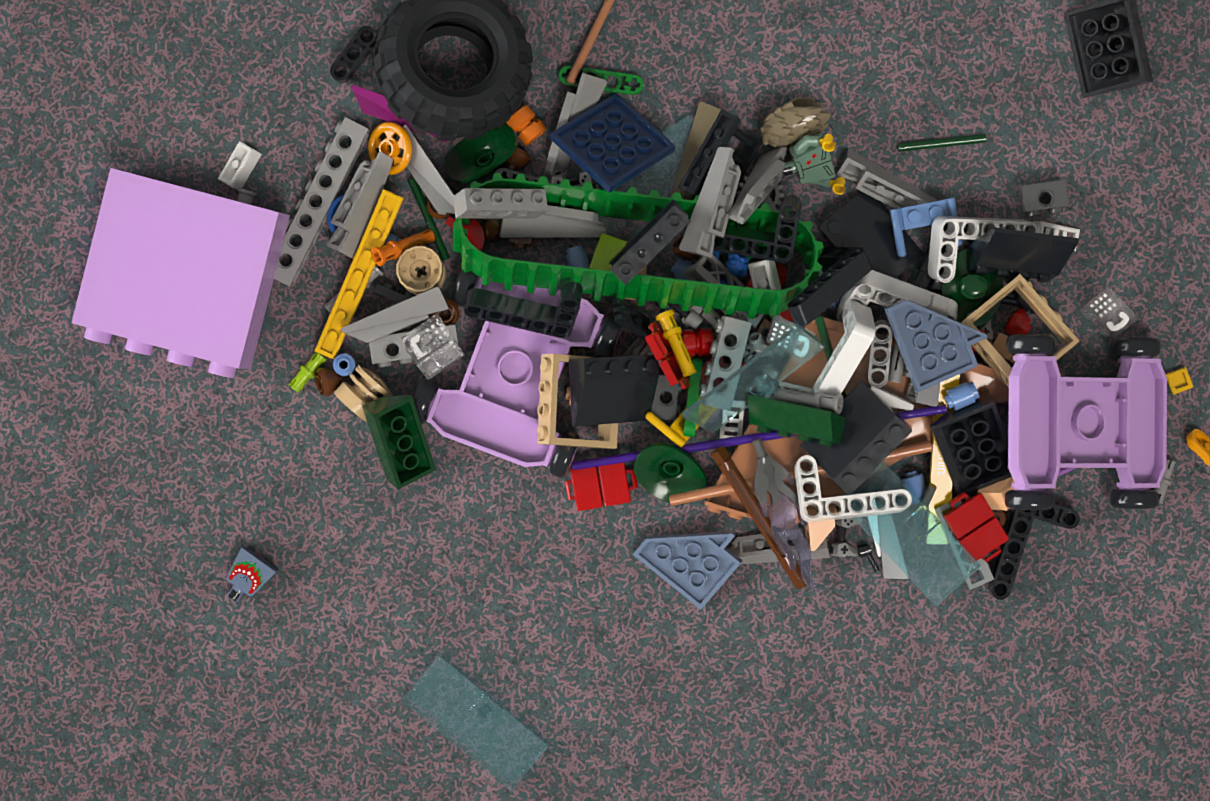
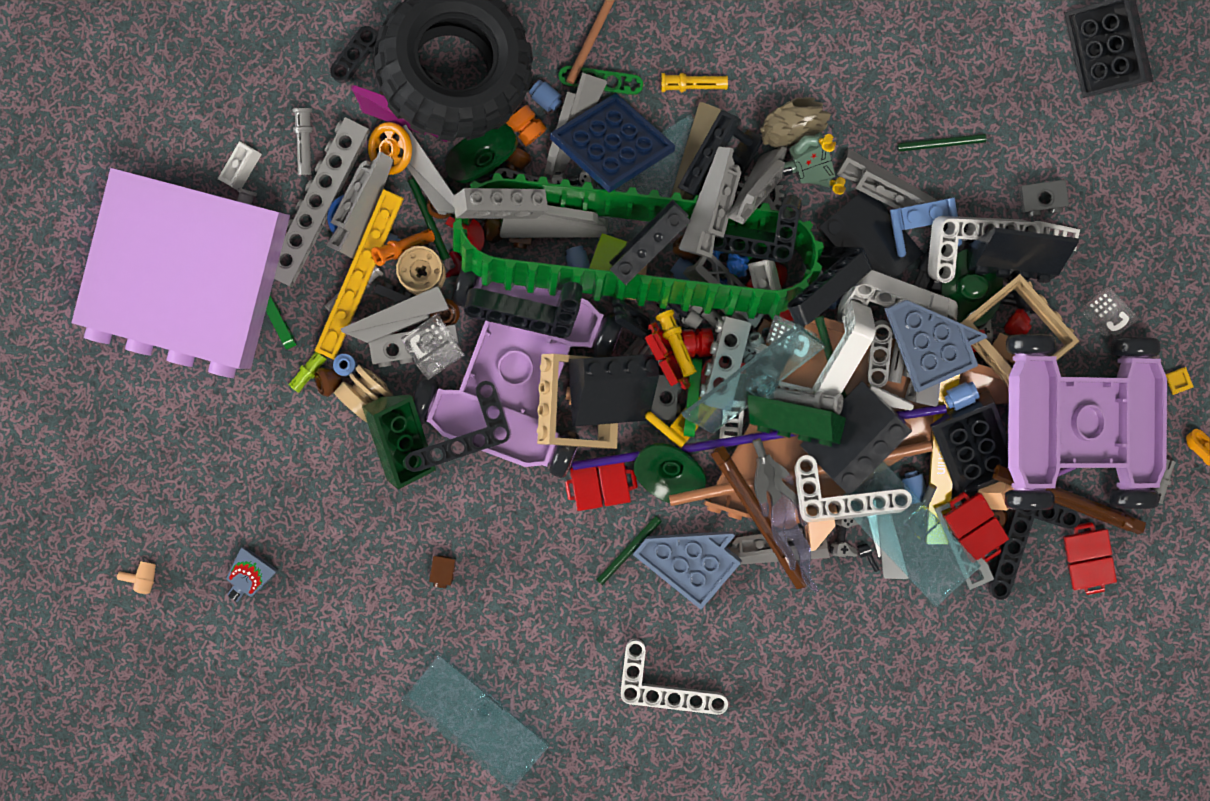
(142, 580): none -> light nougat piece
(280, 326): none -> green beam
(302, 130): none -> light grey pin
(442, 571): none -> reddish brown brick
(457, 260): none -> dark red animal
(468, 439): none -> black beam
(545, 96): none -> medium blue brick
(625, 554): none -> dark green piece
(663, 691): none -> white beam
(682, 82): none -> yellow pin
(1082, 505): none -> reddish brown piece
(1087, 549): none -> red piece

